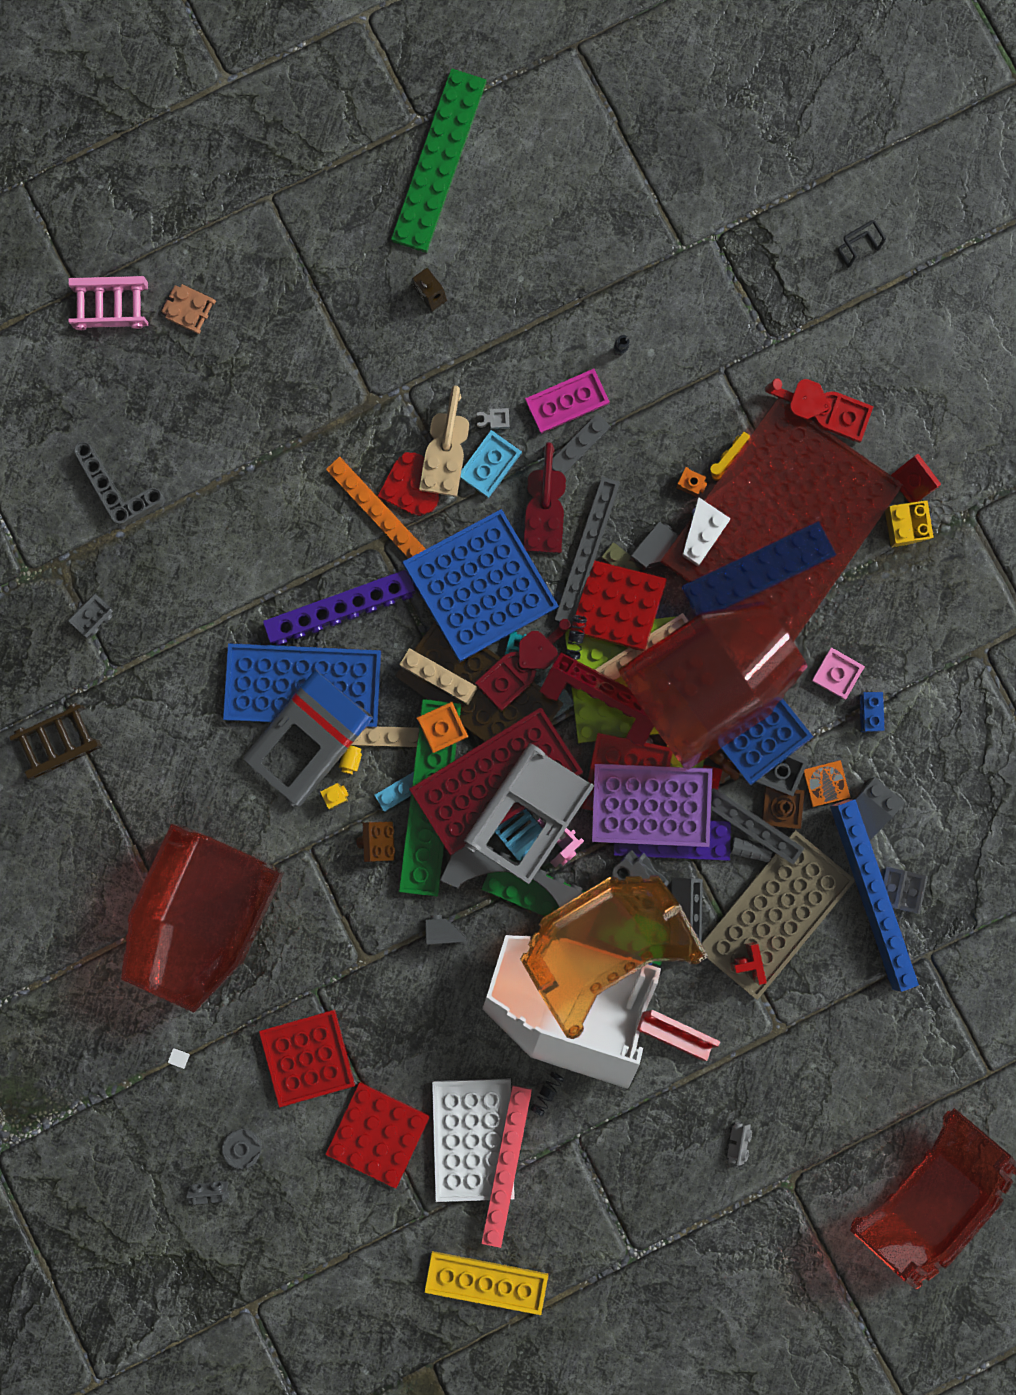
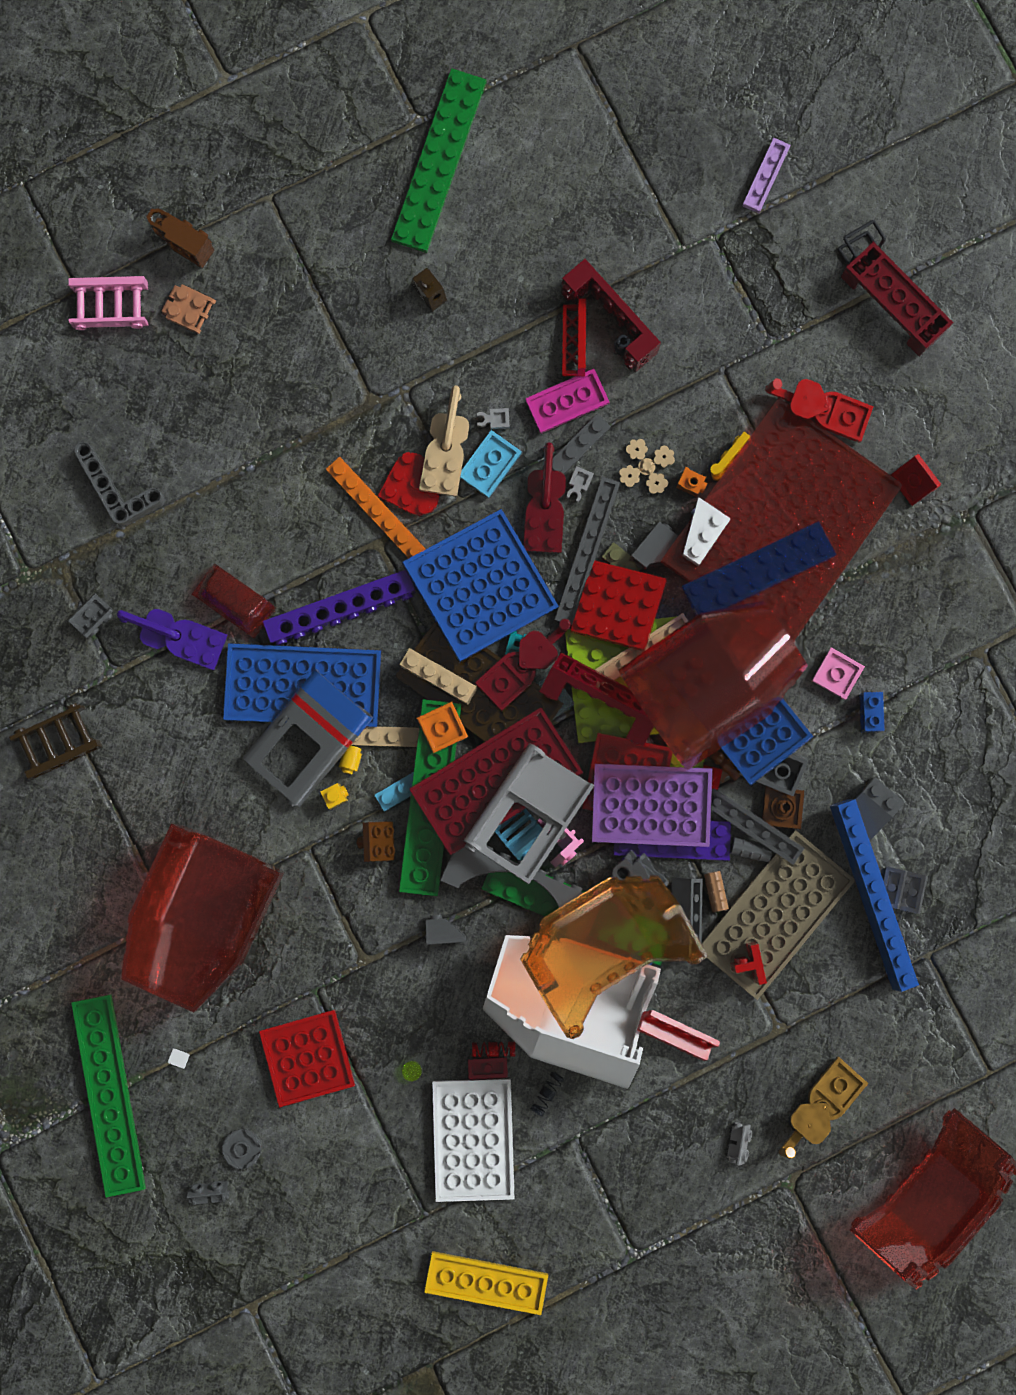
(108, 1096): none -> green plate
(182, 238): none -> reddish brown brick
(194, 644): none -> dark purple plate
(234, 600): none -> clear red windscreen
(377, 1135): red plate -> none
(411, 1070): none -> clear neon green tile
(487, 1068): none -> dark red plate
(493, 1049): none -> red piece
(506, 1166): coral plate -> none
(576, 636): black piece -> none
(580, 481): none -> light grey plate
(581, 335): none -> red fence
(585, 277): none -> dark red plate
(646, 466): none -> tan plant
(716, 891): none -> medium nougat axle
(766, 175): none -> lavender plate
(826, 783): tile -> none
(838, 1090): none -> pearl gold plate
(898, 297): none -> dark red plate
(909, 523): yellow slope -> none

